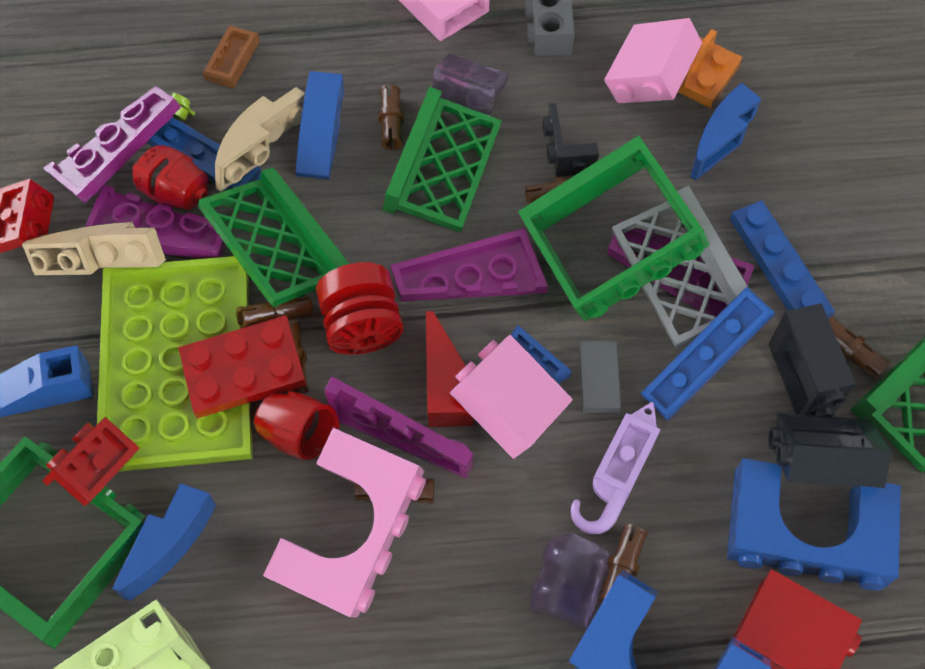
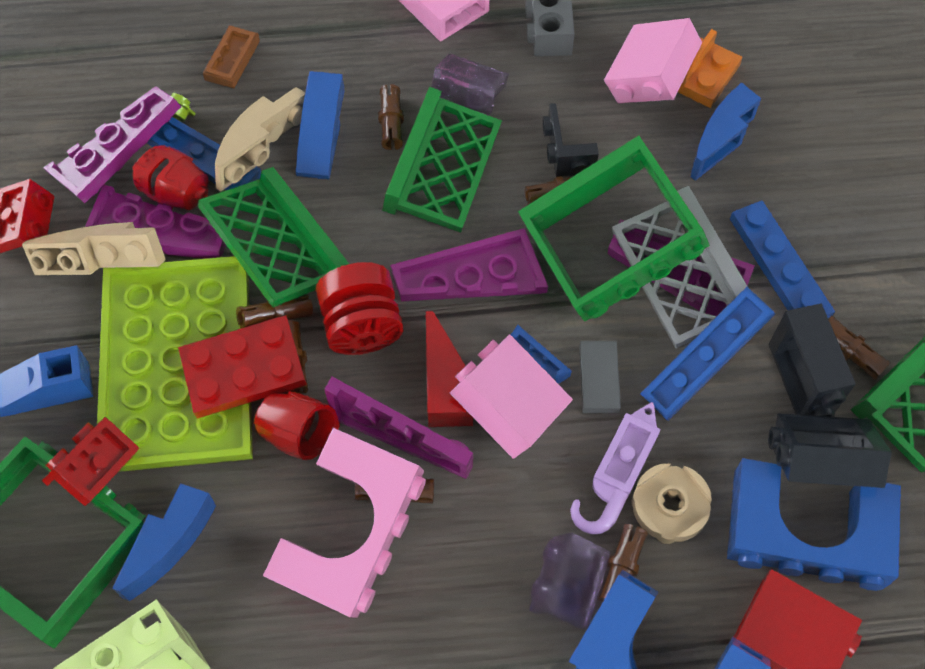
(665, 523): none -> tan plate

